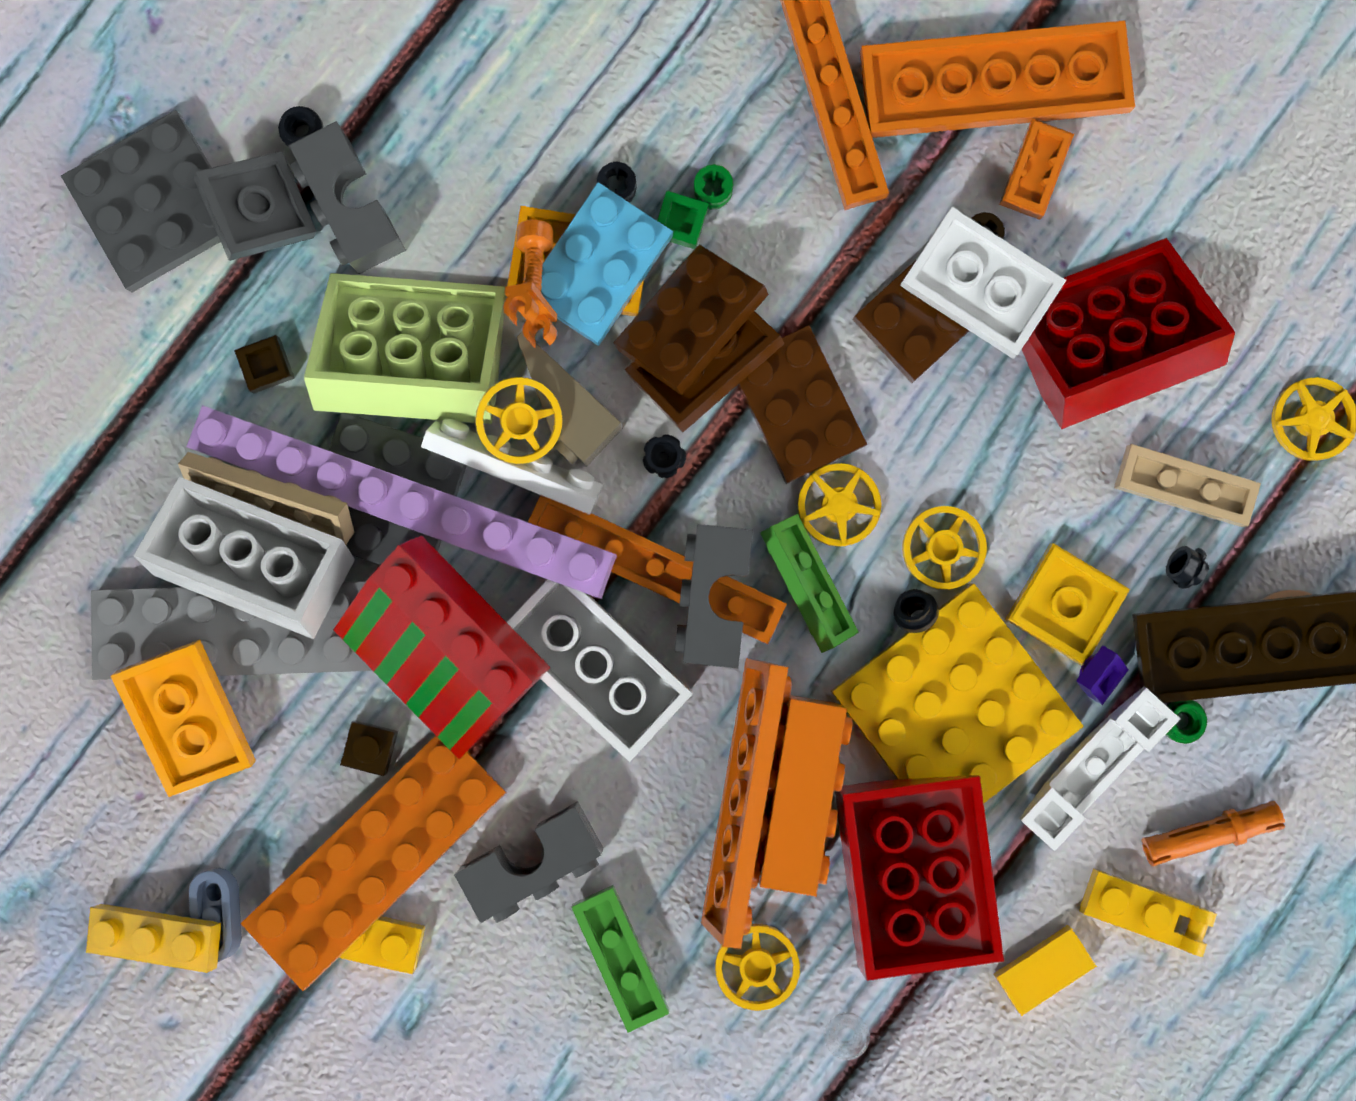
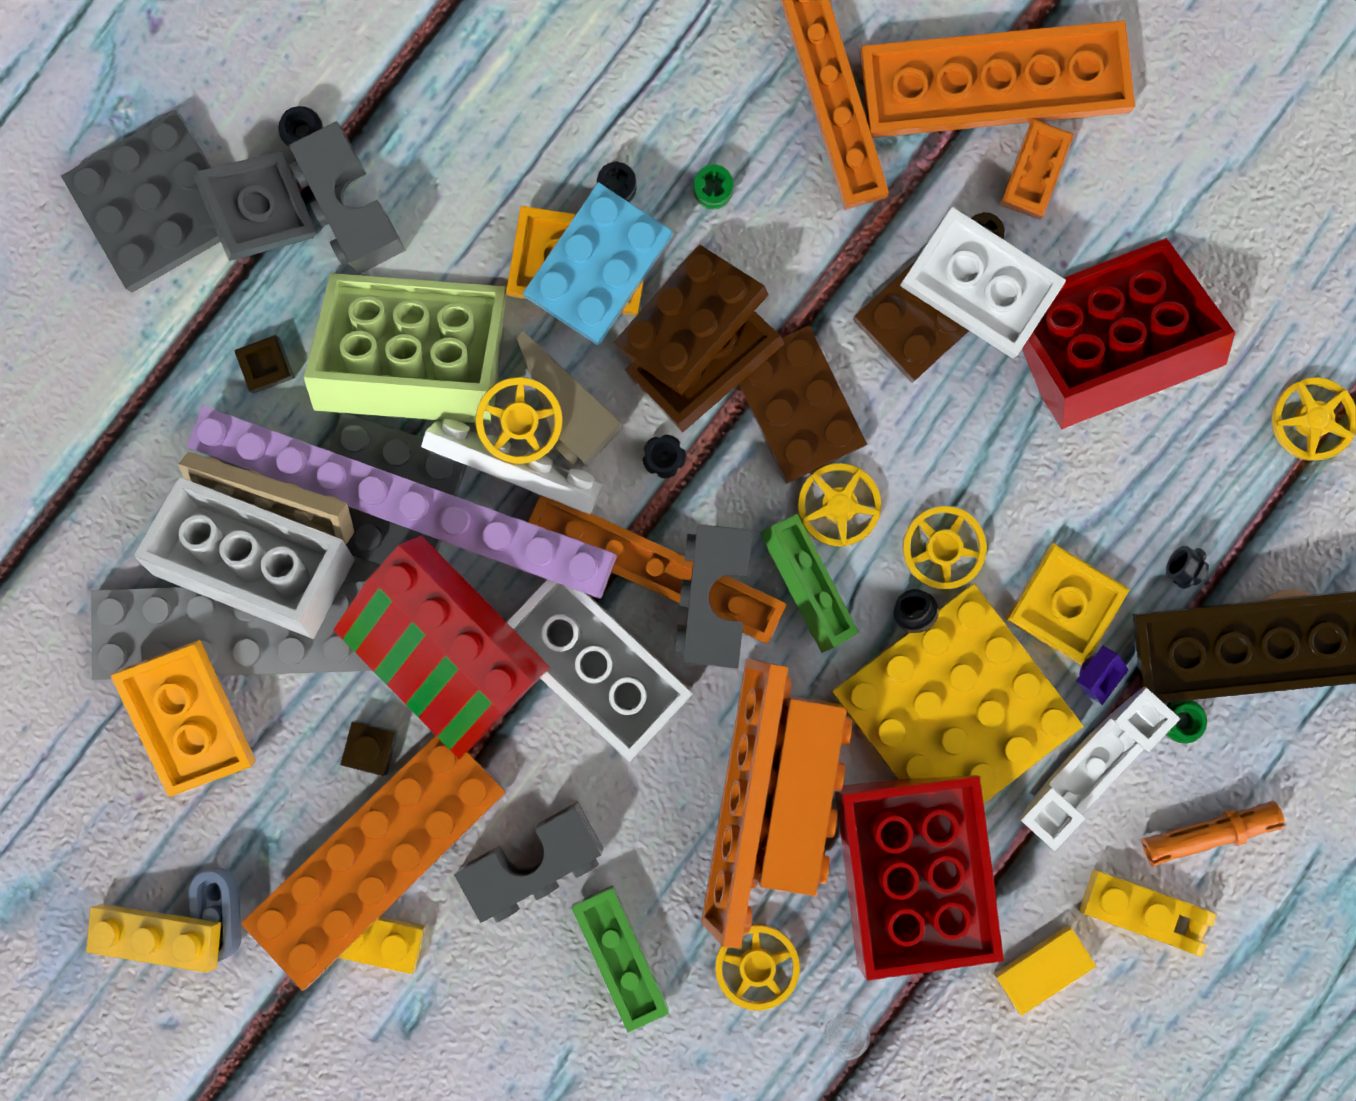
(534, 240): orange bar -> none
(684, 217): green plate -> none
(1187, 485): tan plate -> none

